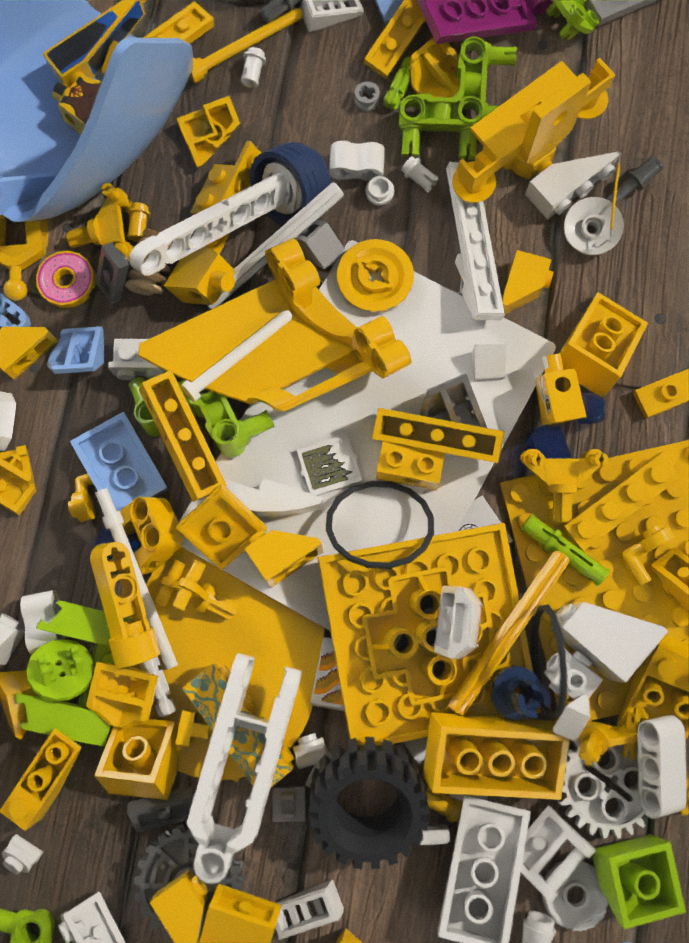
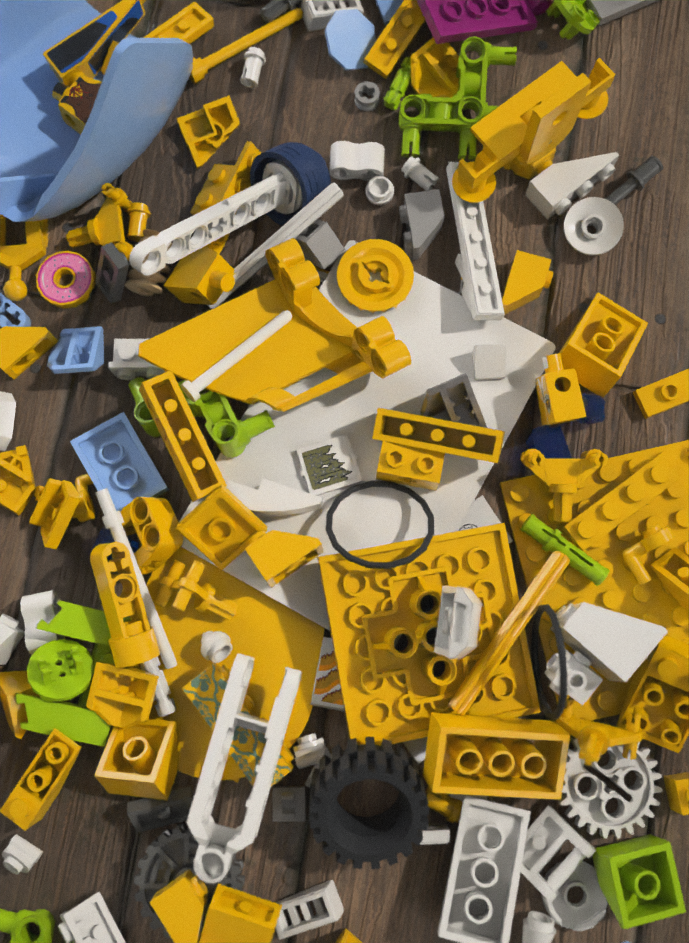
(54, 510): none -> yellow slope
(191, 727): yellow tile -> none
(215, 646): none -> white plate
(349, 38): none -> light blue piece
(423, 218): none -> light grey slope
(513, 704): dark blue piece -> none
(573, 718): white slope -> none
(613, 204): yellow piece -> none
(662, 766): white beam -> none

